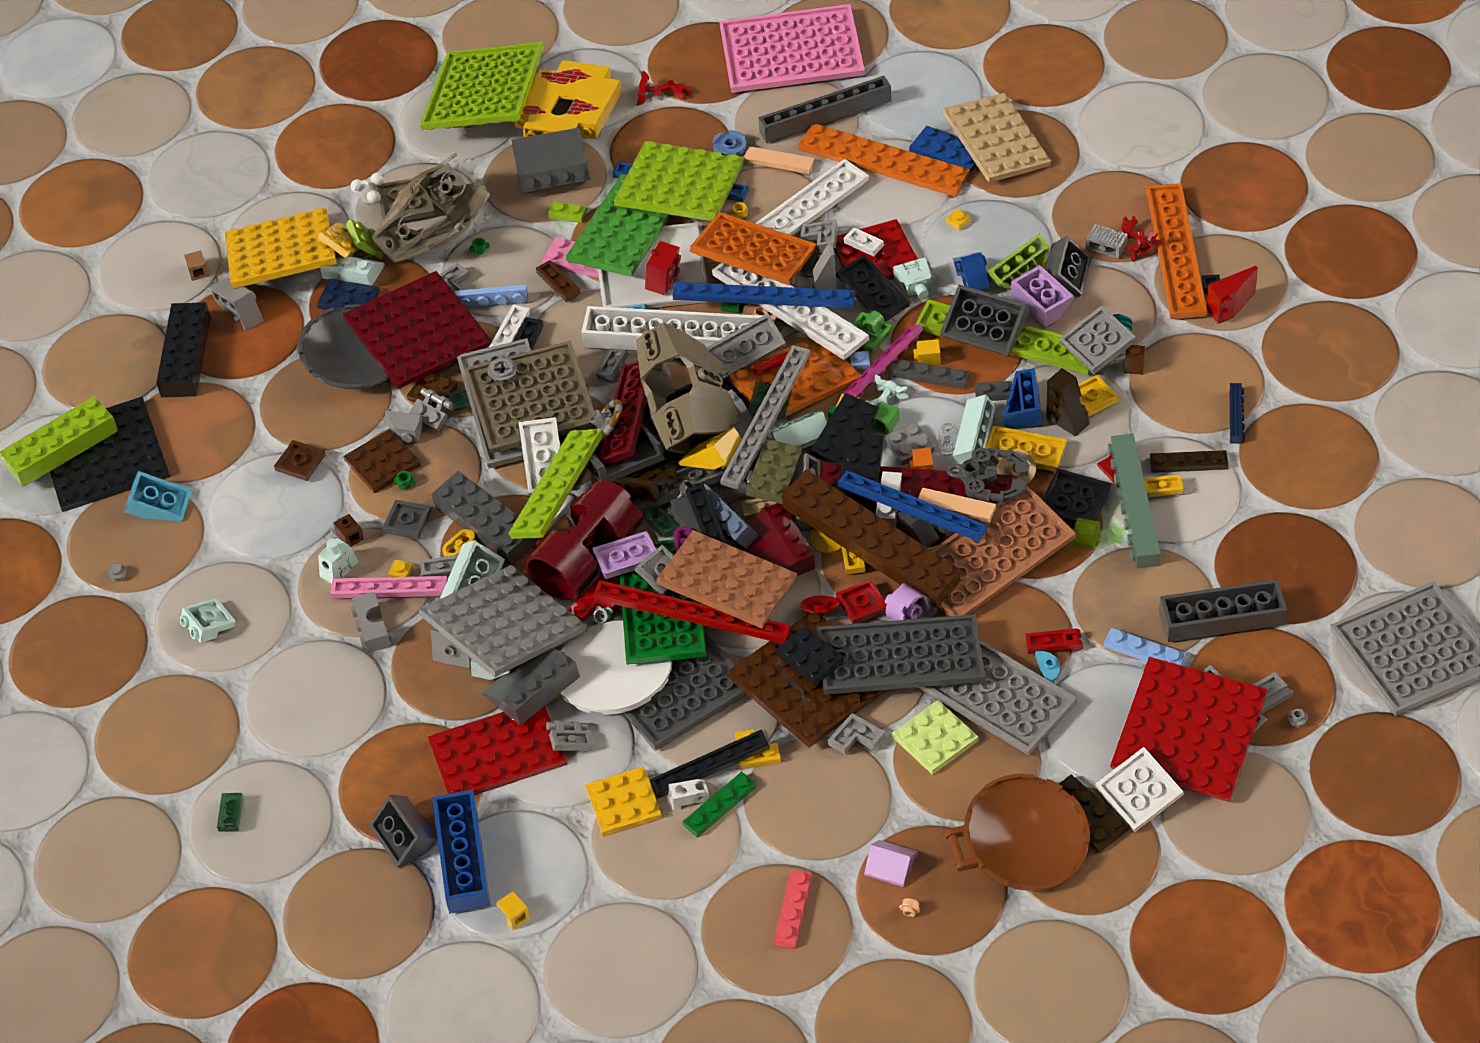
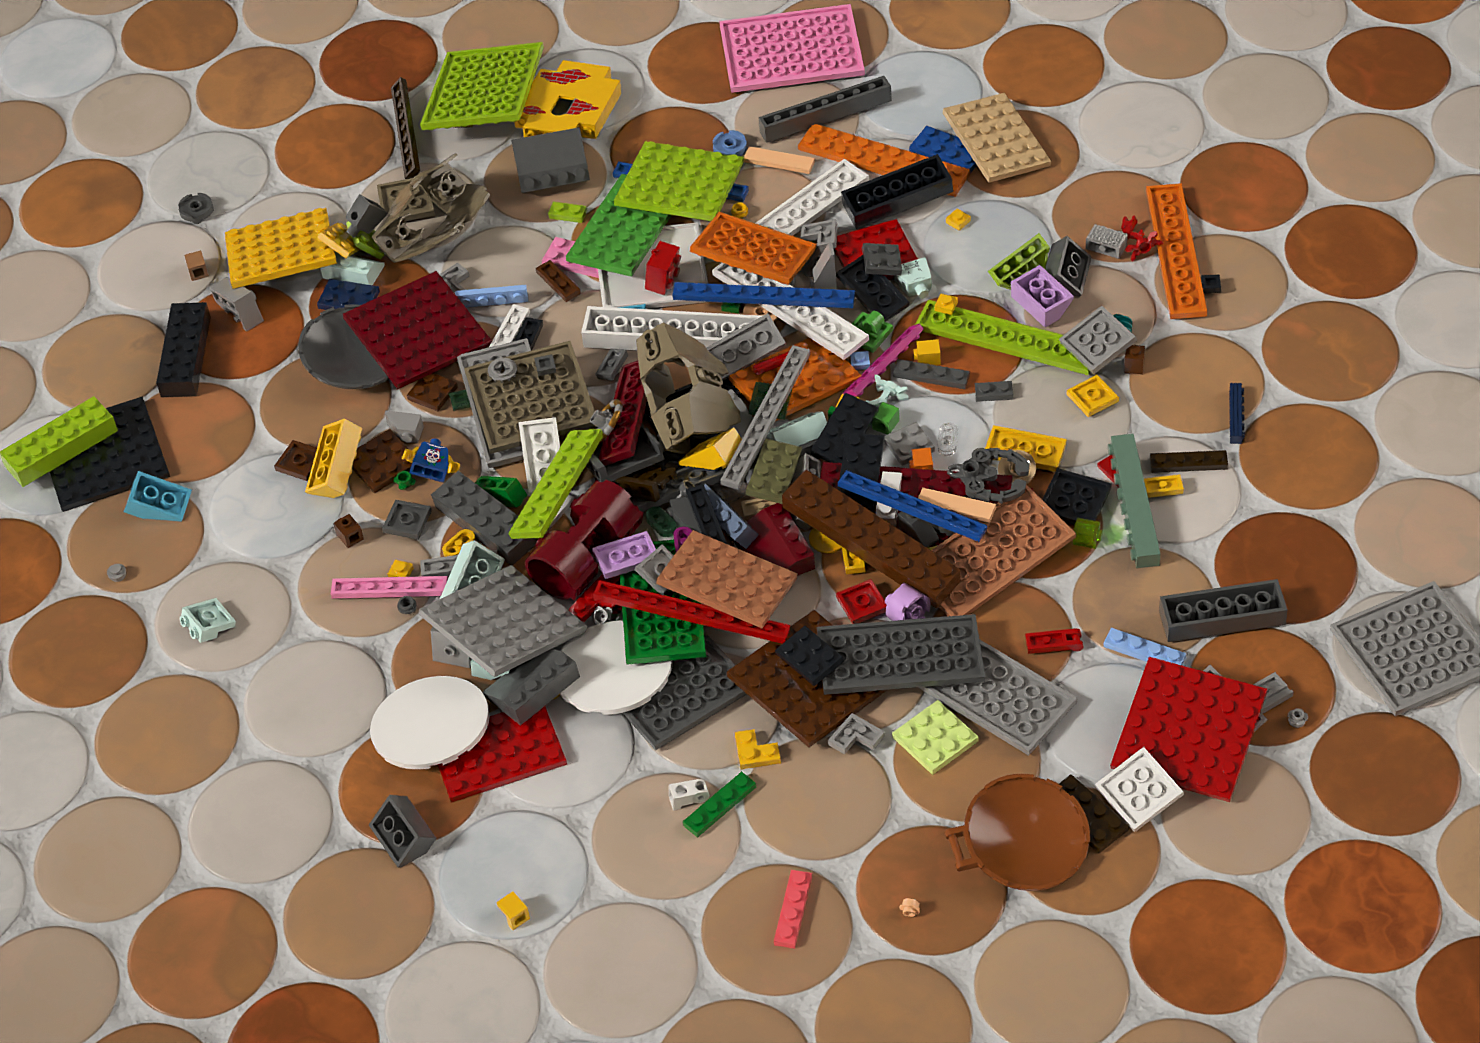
(198, 214): none -> dark grey plate
(230, 812): clear green plate -> none
(334, 459): none -> yellow slope
(336, 560): light aqua torso -> none
(364, 215): none -> dark grey torso
(365, 189): white piece -> none
(374, 634): light grey arch -> none
(405, 129): none -> dark brown plate
(409, 602): none -> dark grey plate
(429, 722): none -> white tile
(431, 460): none -> blue torso
(432, 416): light grey plate -> none
(461, 851): blue brick -> none
(479, 246): green plate -> none
(504, 489): none -> green slope
(545, 365): none -> dark grey plate
(569, 736): light grey plate -> none
(623, 801): yellow plate -> none
(678, 89): red piece -> none
(711, 762): black tile -> none
(820, 604): red dish -> none
(863, 241): white plate -> none
(882, 259): none -> dark grey plate
(890, 862): lavender slope -> none
(897, 191): none -> black brick
(946, 304): none -> yellow plate
(972, 270): blue brick -> none
(974, 427): light aqua brick -> none
(985, 320): dark grey slope -> none
(1023, 404): blue wedge -> none
(1048, 665): medium azure plate -> none
(1064, 403): dark brown wedge -> none
(1230, 294): red slope -> none

